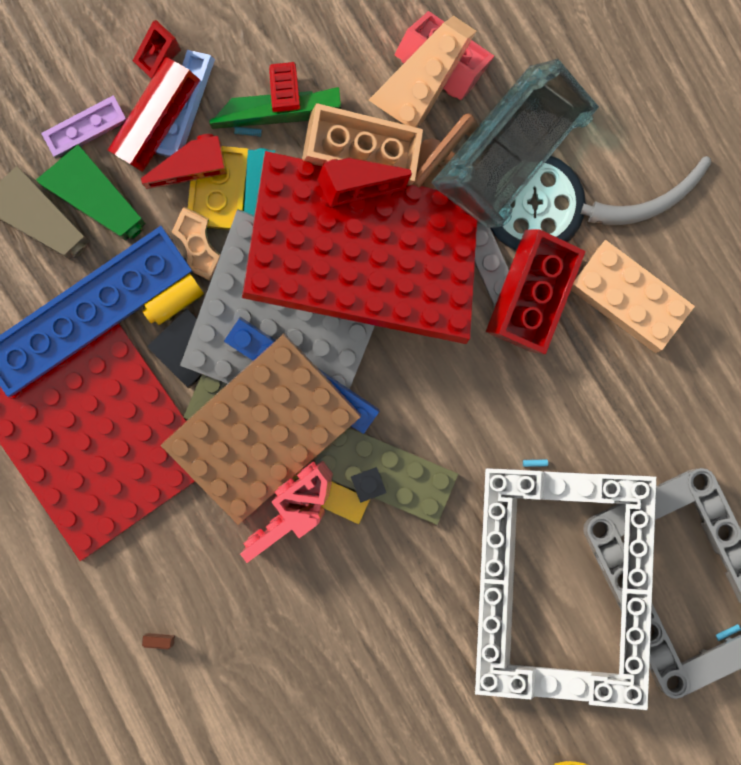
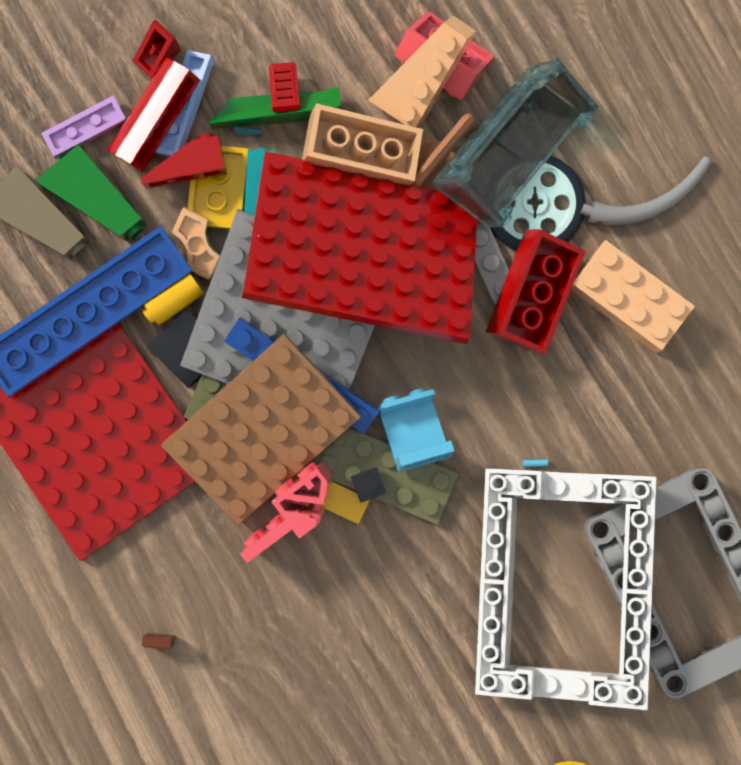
(358, 179): red slope -> none
(414, 430): none -> medium azure panel
(728, 632): medium azure piece -> none

